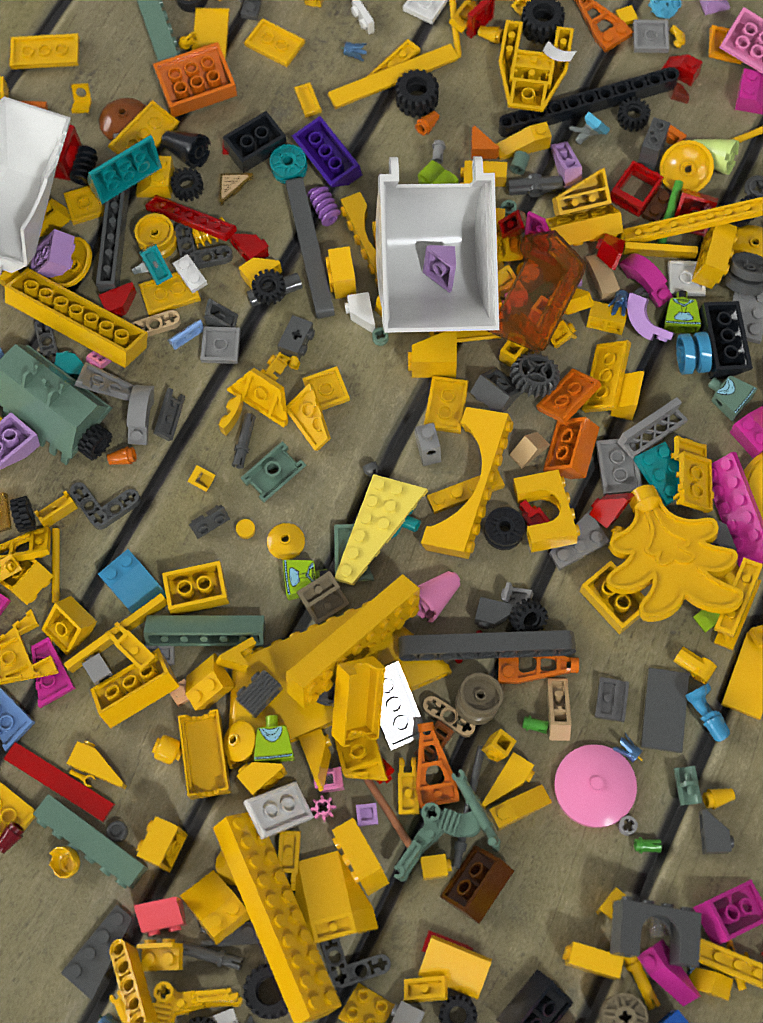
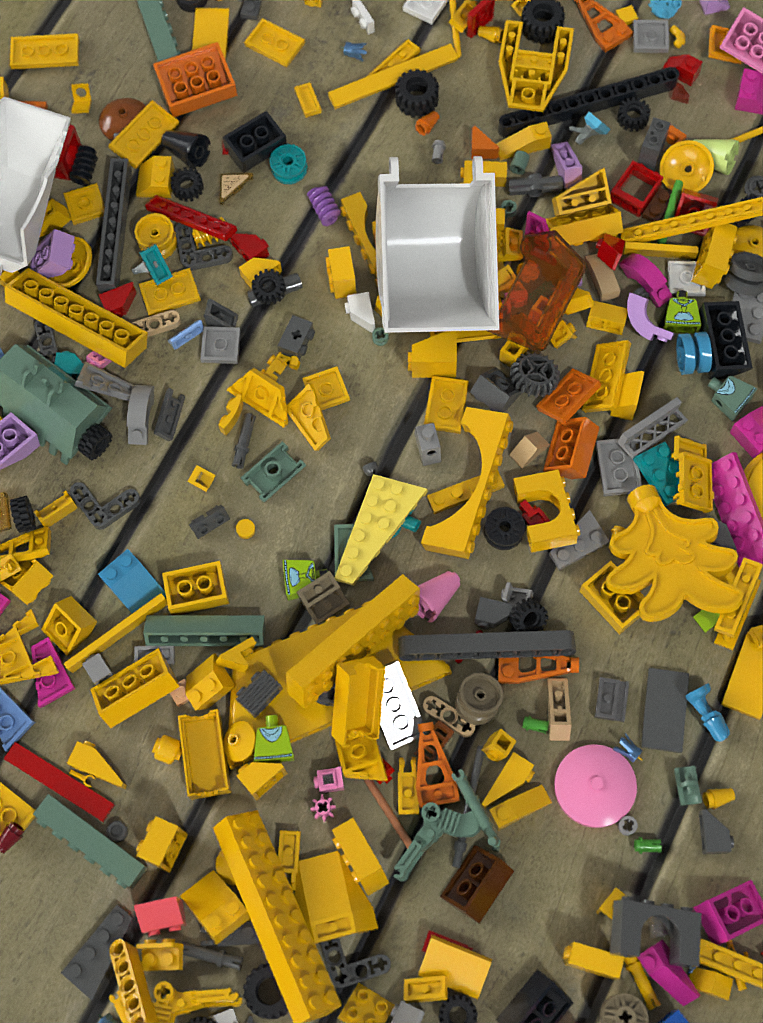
(55, 565): yellow bar -> none
(64, 861): yellow hair -> none
(122, 456): orange cone -> none
(124, 170): teal slope -> none
(132, 648): yellow hinge -> none
(186, 41): yellow pin -> none
(189, 273): white plate -> none
(278, 810): white tile -> none
(289, 549): yellow dish -> none
(310, 248): dark grey beam -> none
(317, 754): yellow slope -> none
(327, 153): dark purple slope -> none
(367, 814): lavender plate -> none
(435, 174): lime brick -> none
(435, 866): yellow brick -> none
(440, 265): lavender slope -> none
(513, 224): red slope -> none
(557, 54): white sticker -> none
(610, 508): red slope -> none
(621, 298): flat silver piece -> none
(700, 668): yellow piece -> none

